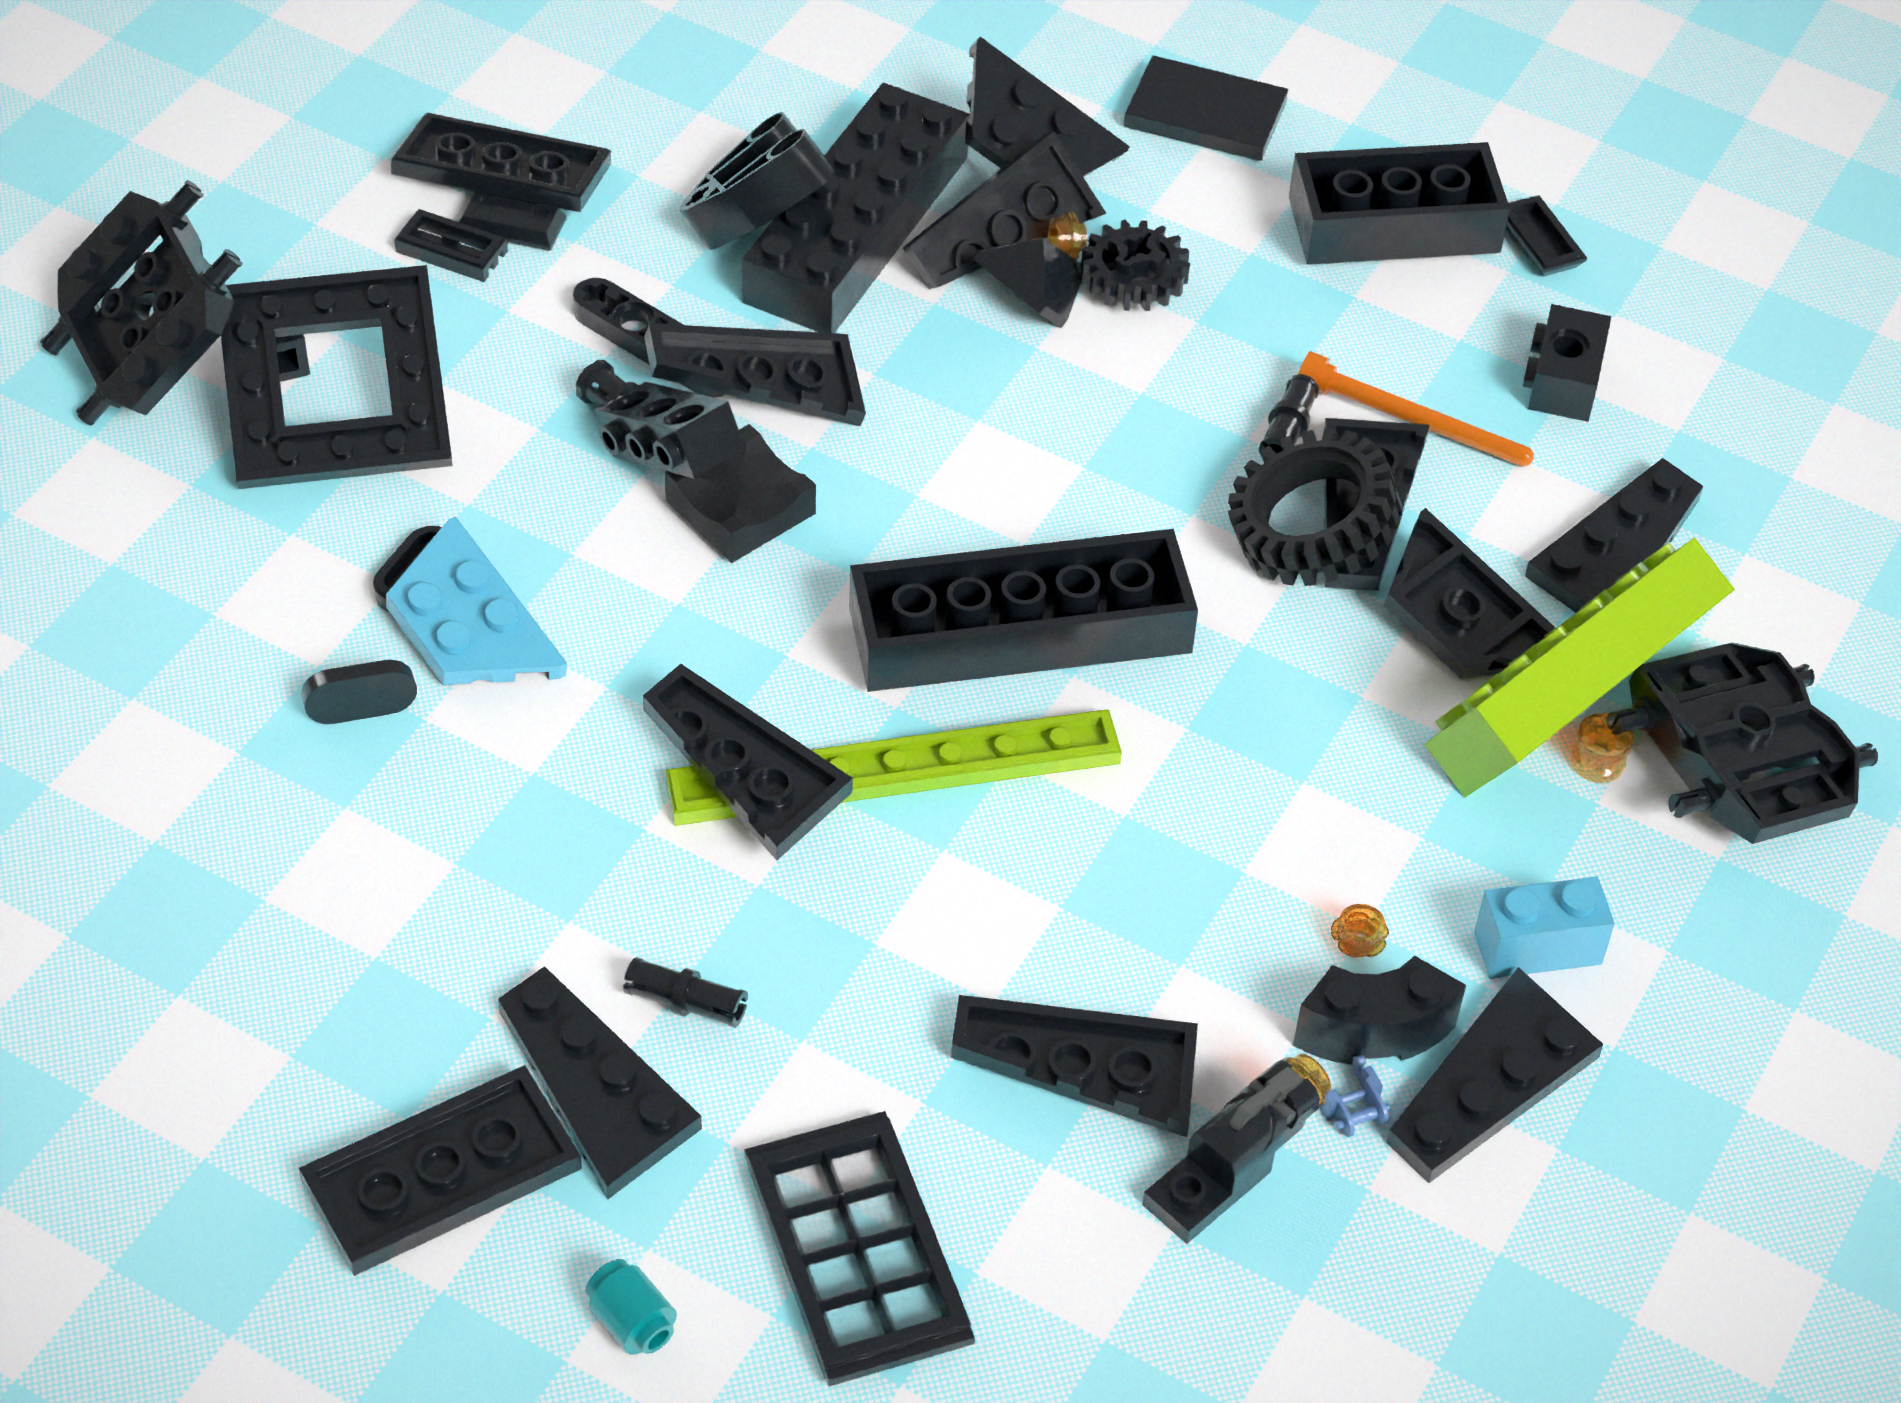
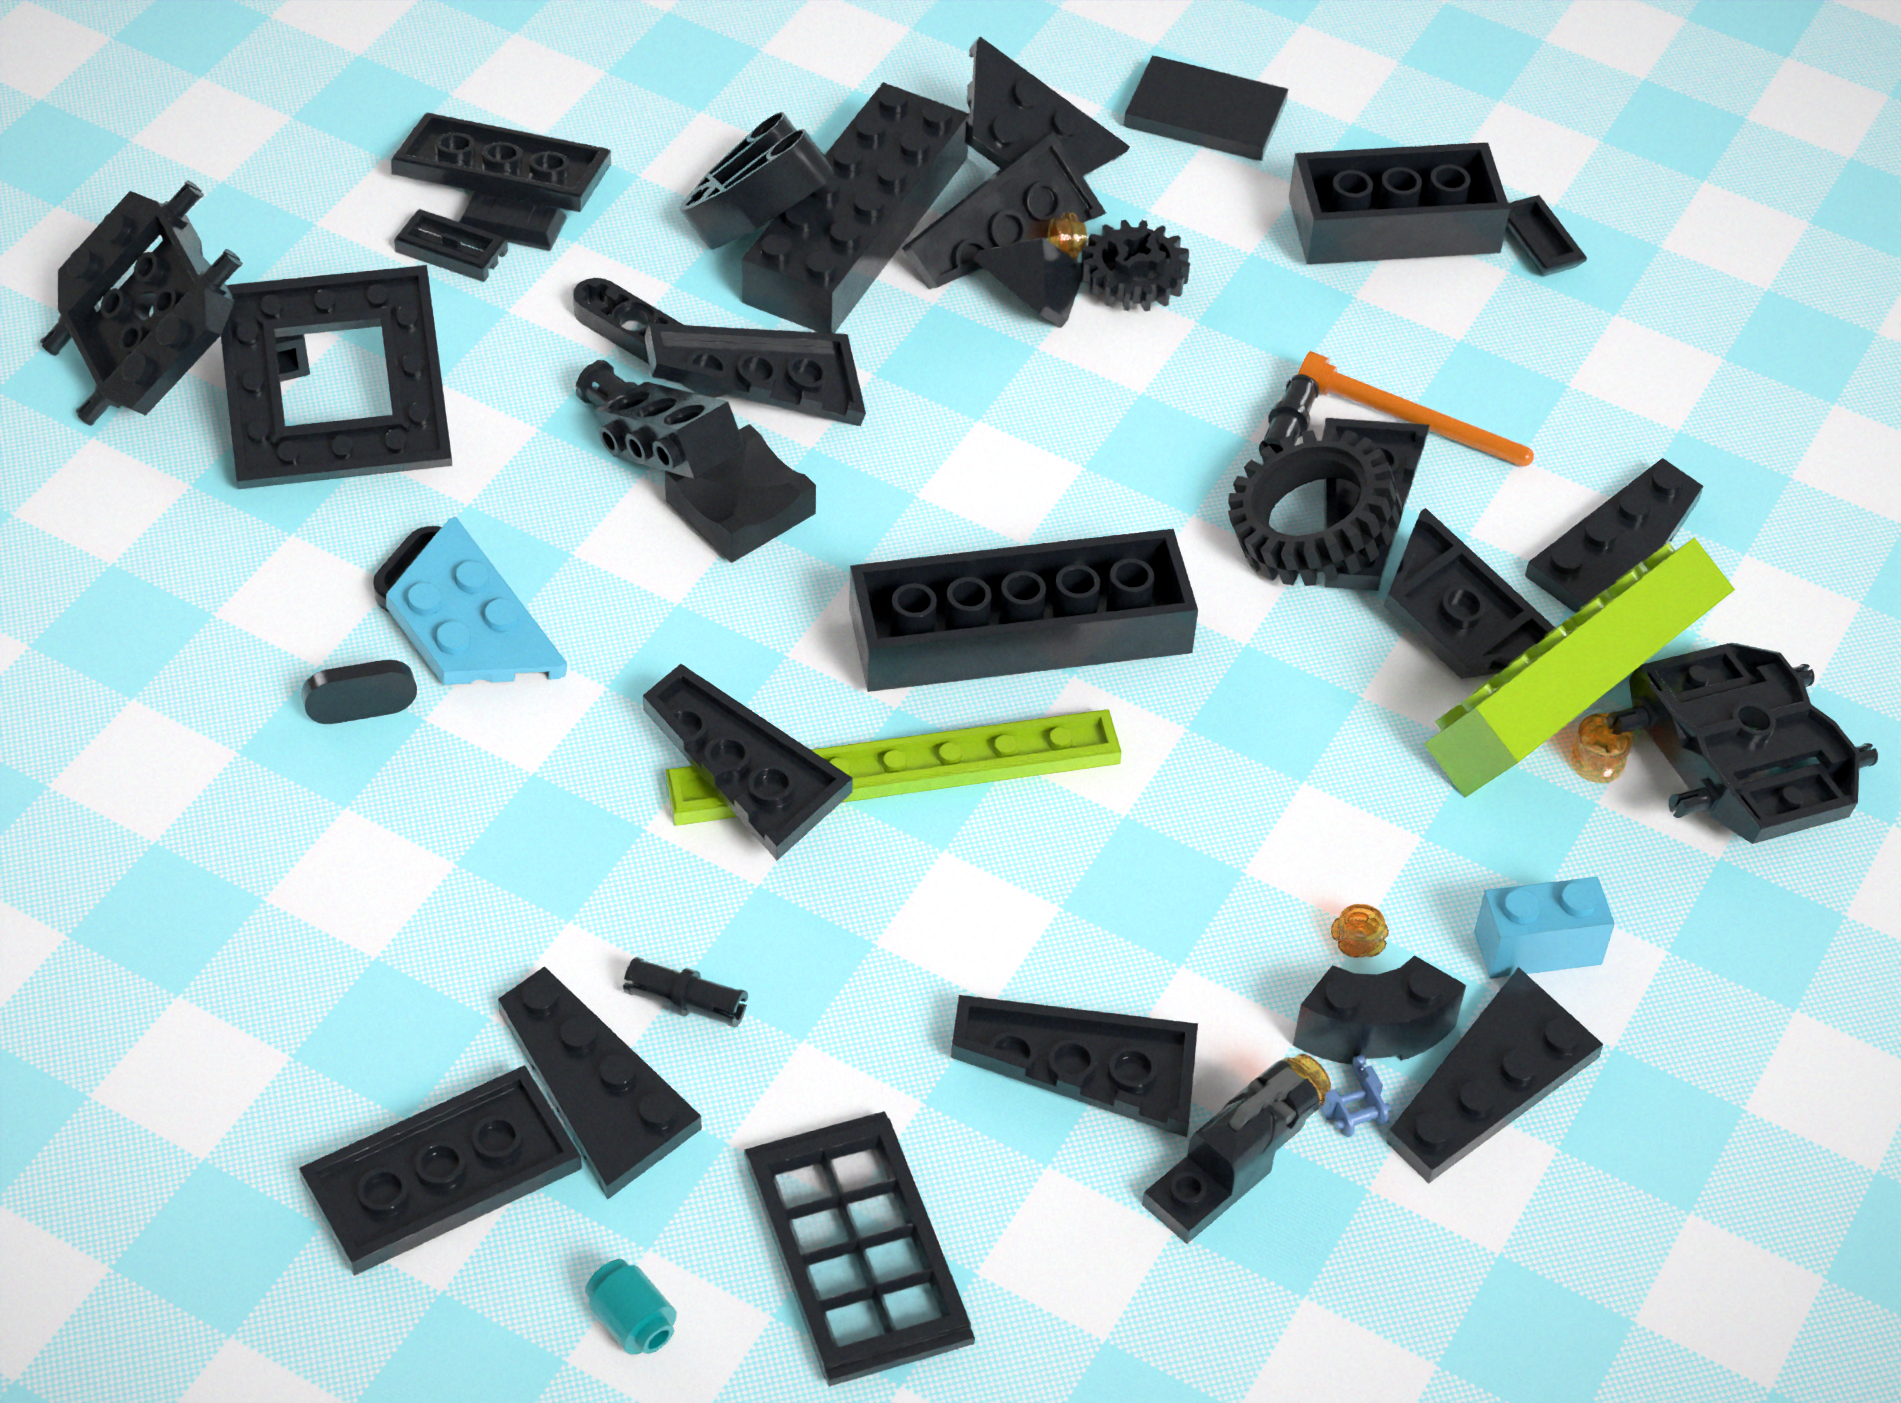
(1569, 362): black brick -> none

